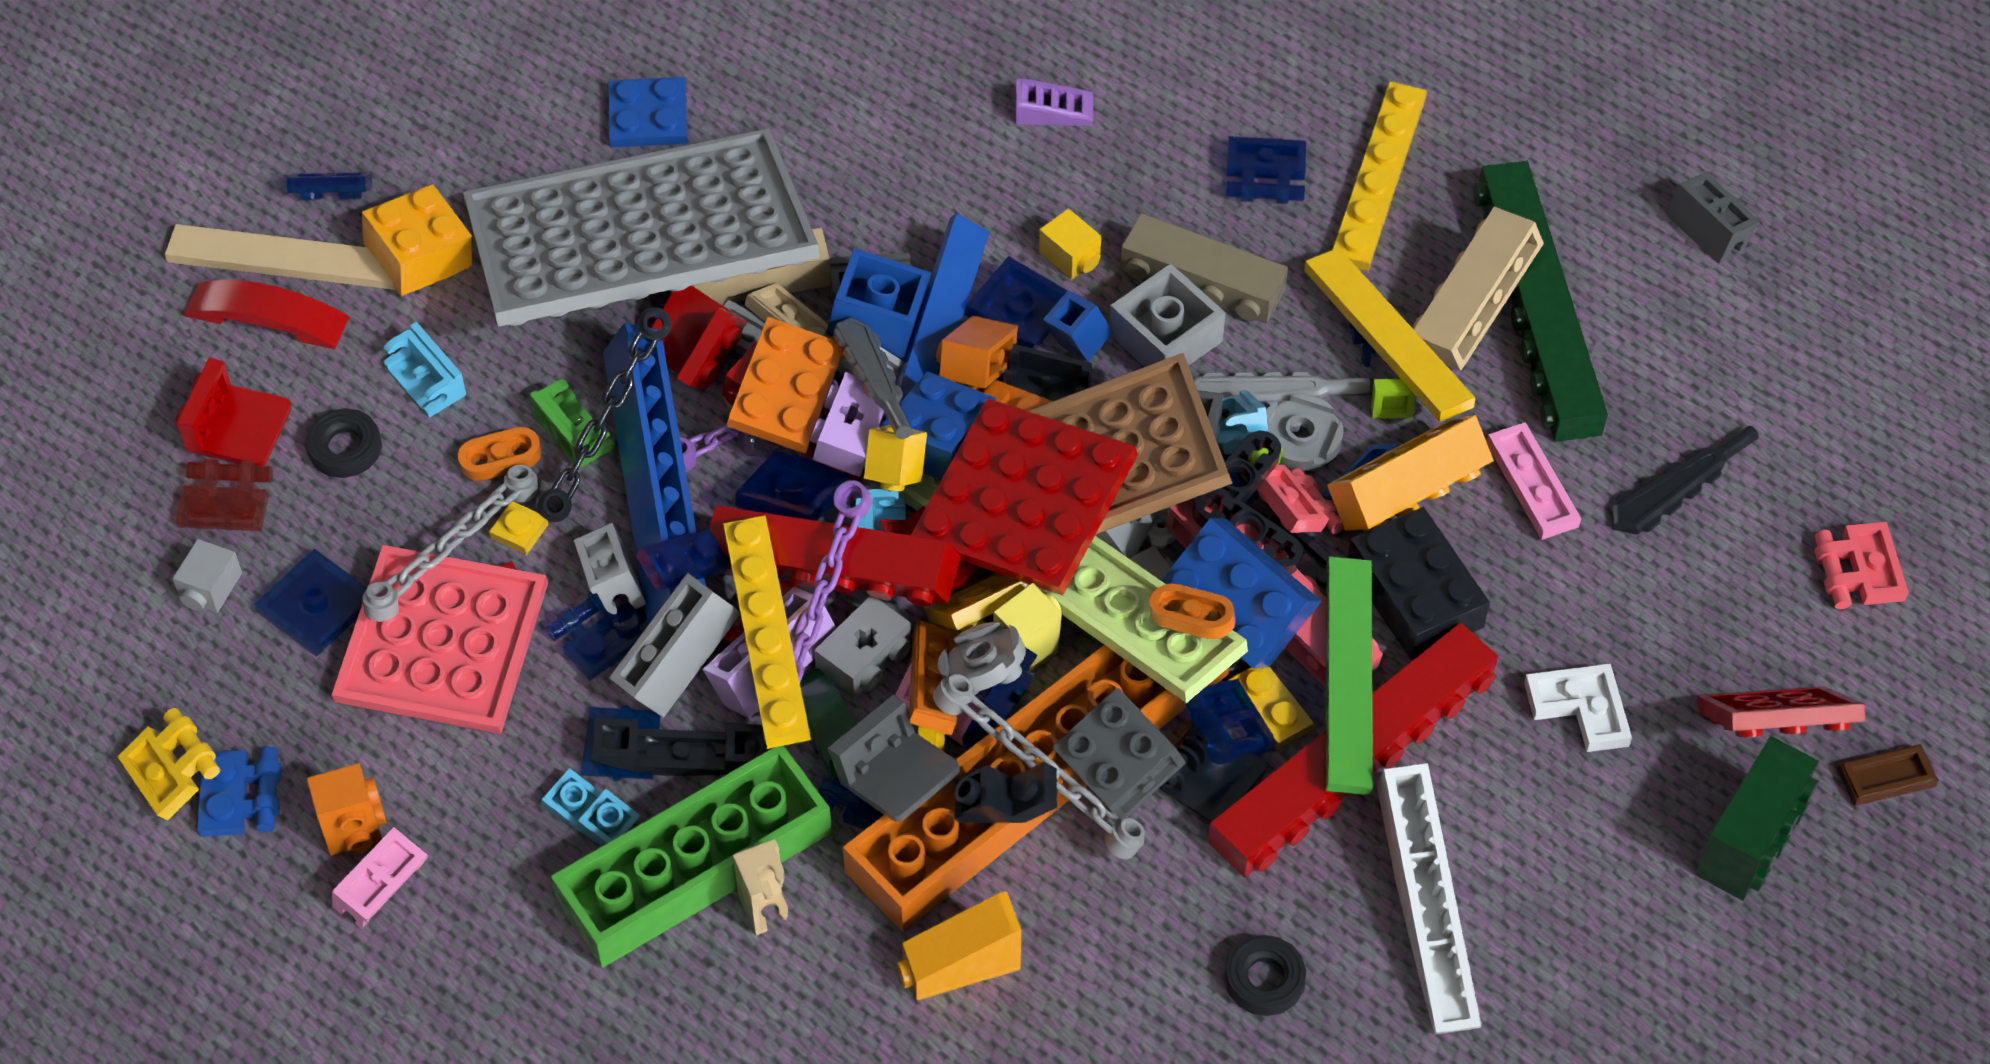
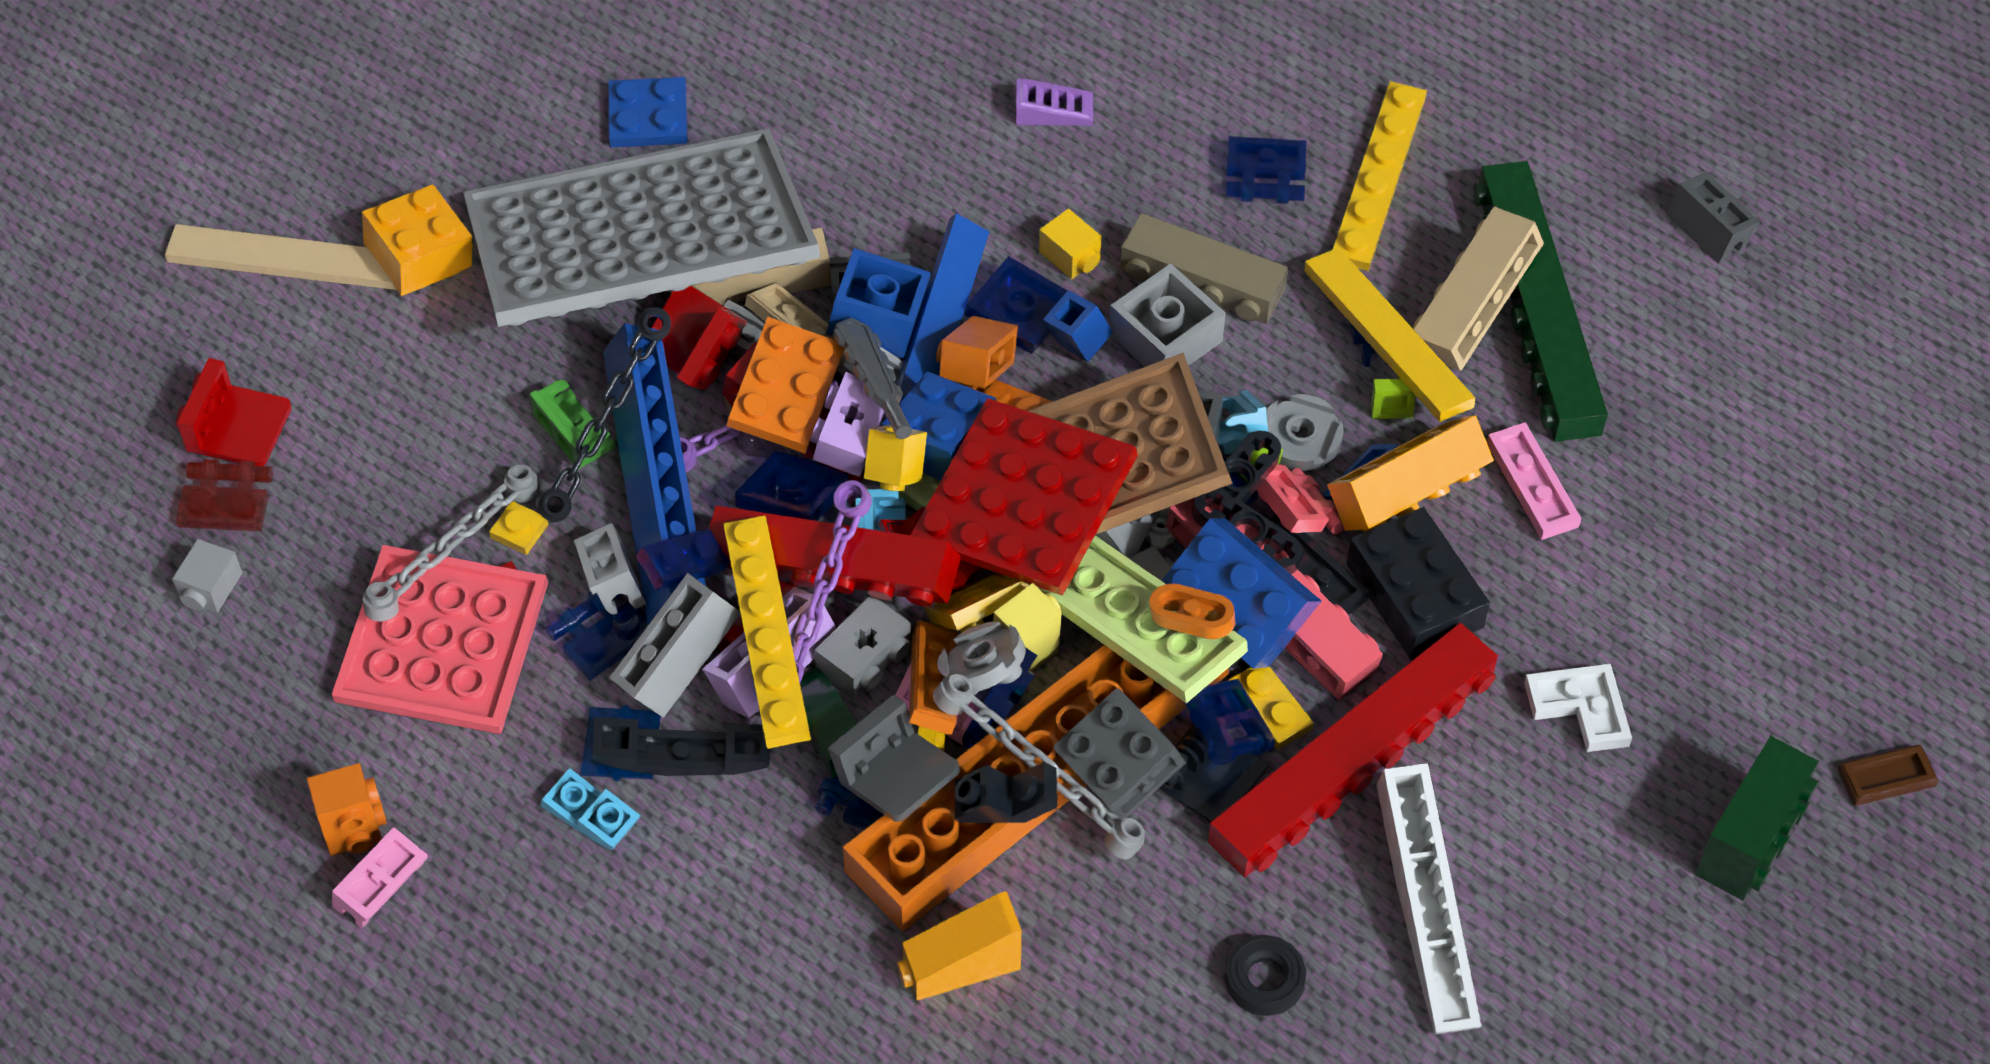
(158, 771): yellow plate -> none
(224, 797): blue plate -> none
(268, 307): red slope -> none
(313, 185): clear blue plate -> none
(313, 602): clear blue plate -> none
(339, 422): black tyre -> none
(424, 370): medium azure hinge -> none
(499, 452): orange plate -> none
(686, 854): bright green brick -> none
(760, 882): tan hinge -> none
(1046, 373): black hinge -> none
(1276, 387): light grey sword -> none
(1349, 676): bright green tile -> none
(1663, 495): black sword -> none
(1783, 709): red plate -> none
(1873, 562): coral plate -> none

